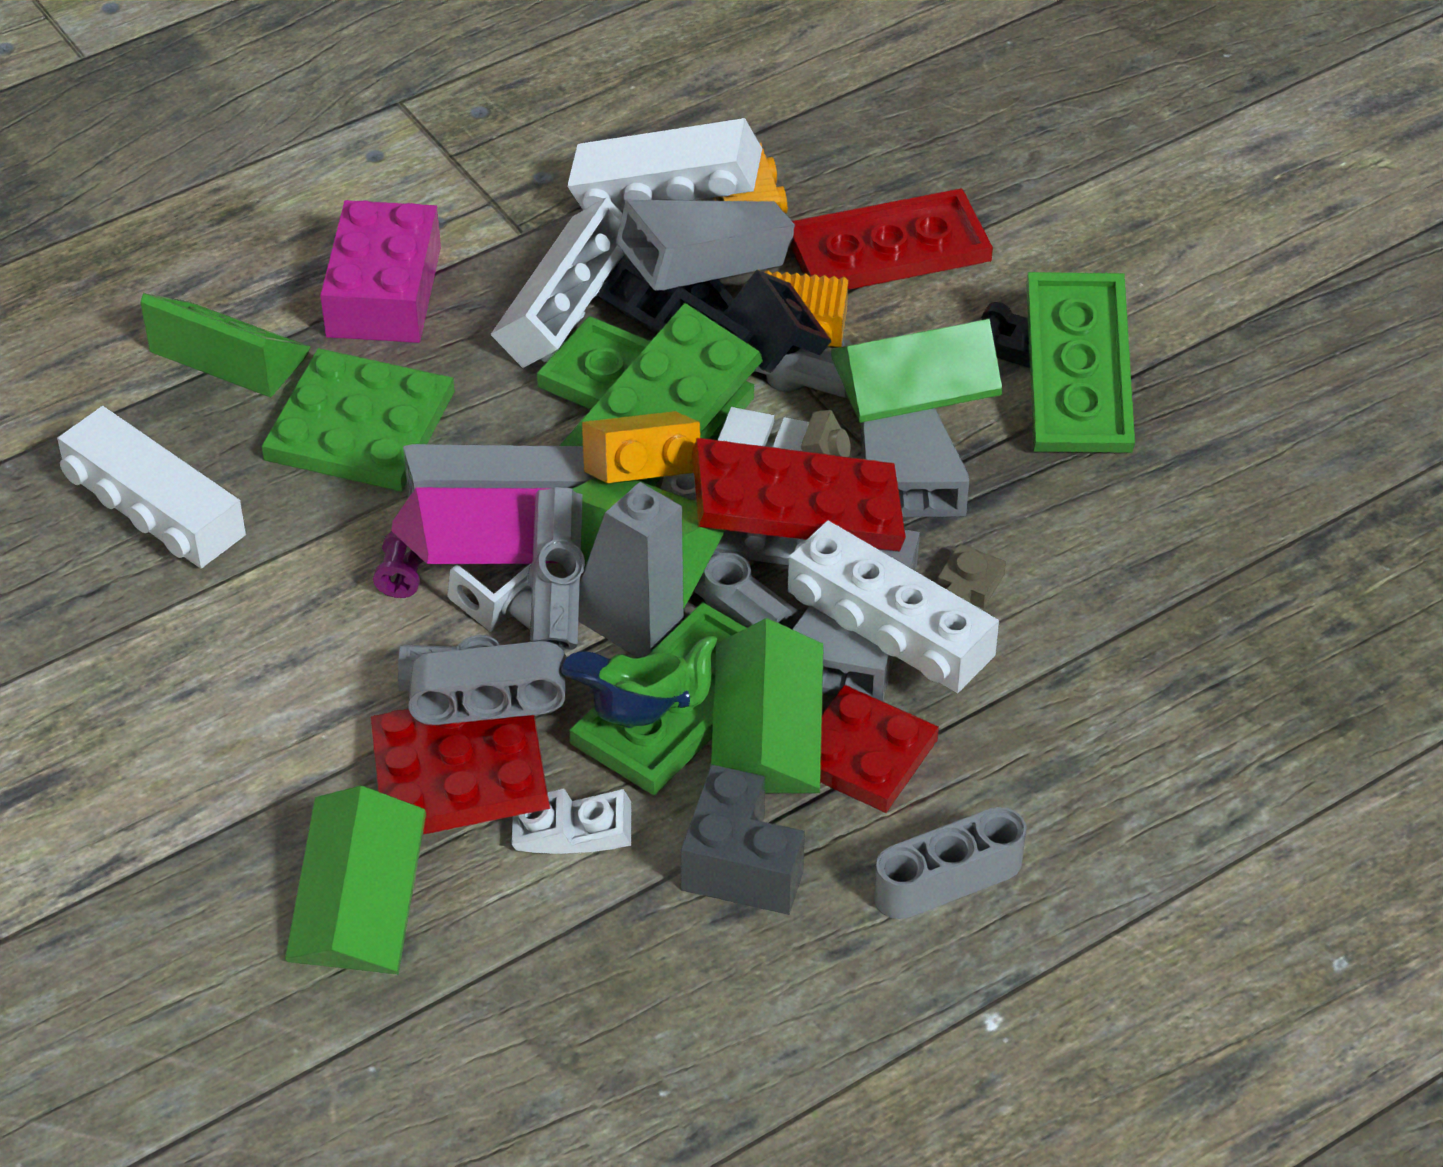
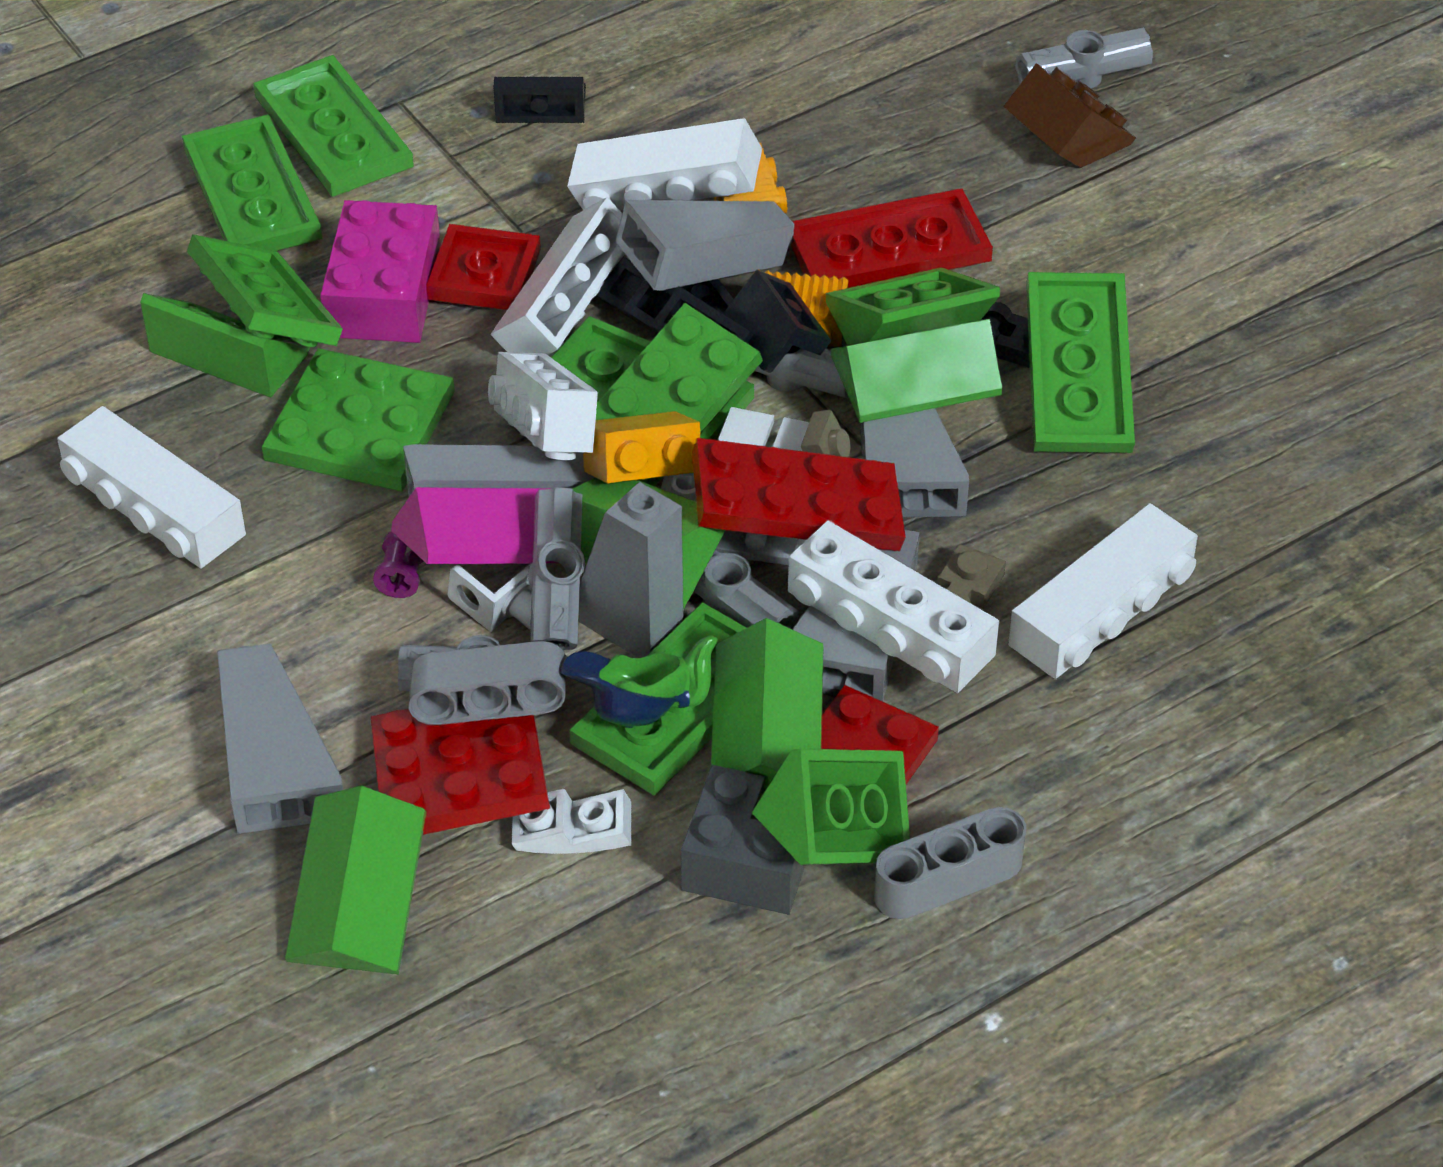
(252, 185): none -> bright green plate
(264, 292): none -> bright green plate
(270, 743): none -> light grey slope
(333, 125): none -> bright green plate
(482, 266): none -> red plate
(539, 99): none -> black panel
(544, 403): none -> white brick
(837, 805): none -> bright green slope
(910, 304): none -> bright green slope
(1068, 116): none -> reddish brown slope
(1091, 55): none -> light grey piece
(1103, 591): none -> white brick

